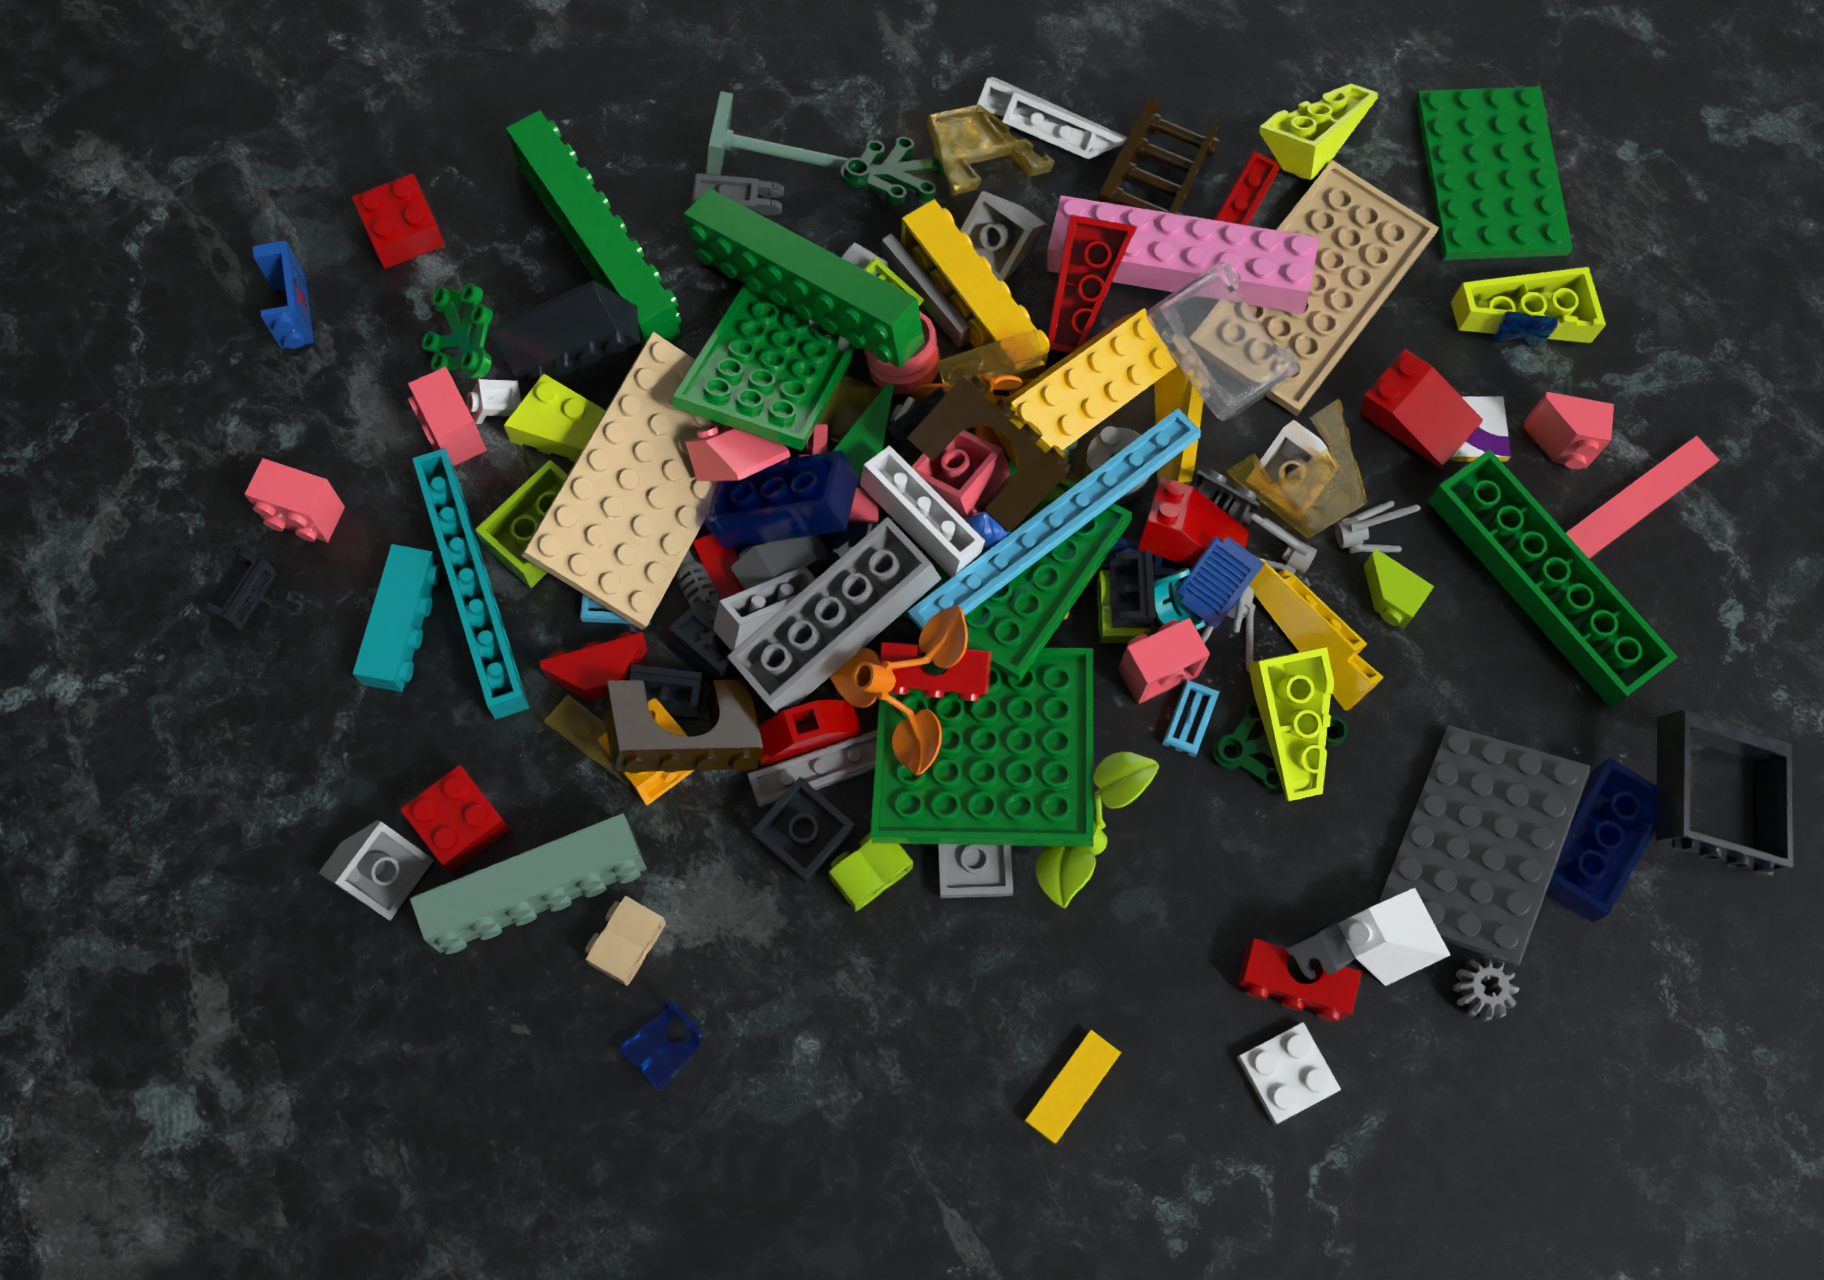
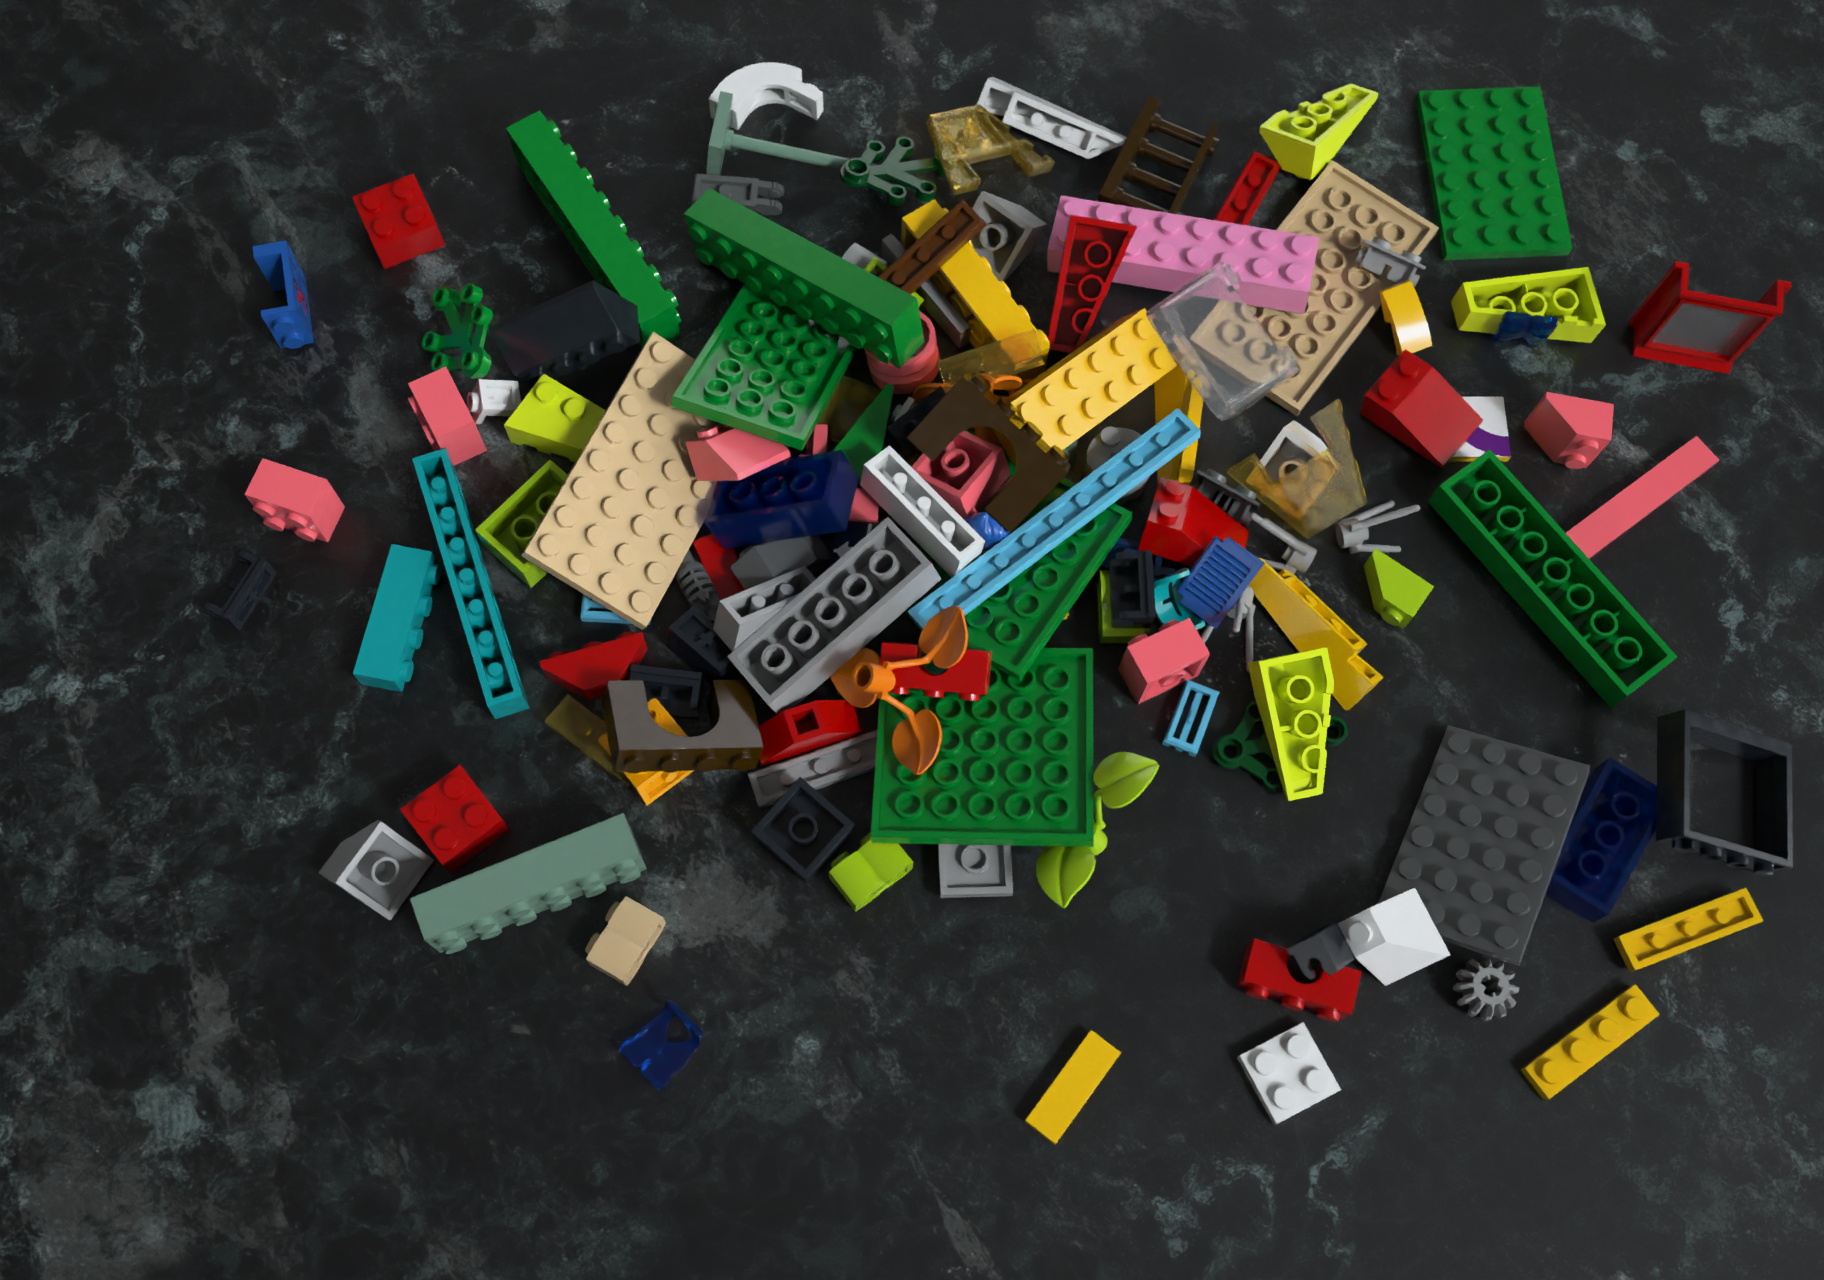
(764, 85): none -> white arch
(934, 248): none -> reddish brown tile
(1378, 255): none -> light grey hinge
(1405, 314): none -> yellow slope
(1589, 1042): none -> yellow plate
(1688, 930): none -> yellow plate
(1699, 326): none -> red piece

